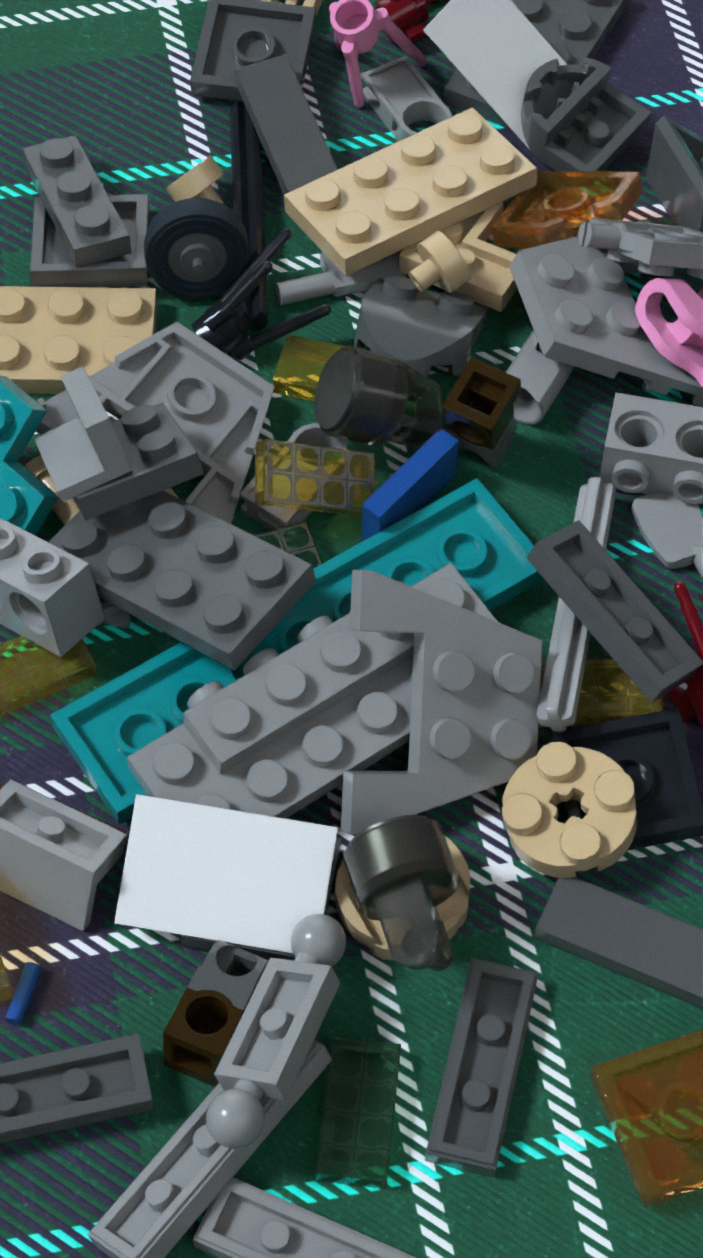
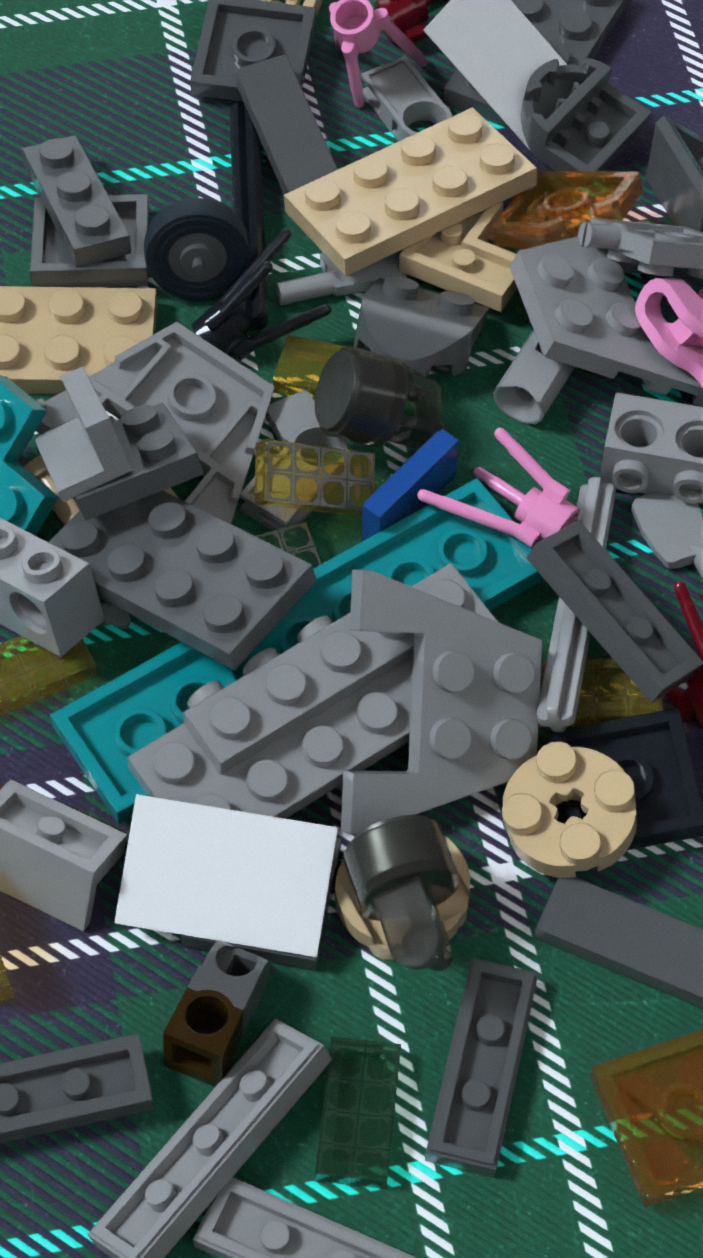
(23, 993): blue piece -> none
(197, 182): tan tile -> none
(276, 1031): light grey plate -> none
(291, 414): none -> light grey piece
(440, 264): tan tile -> none
(482, 411): dark brown leg -> none
(538, 510): none -> bright pink plant

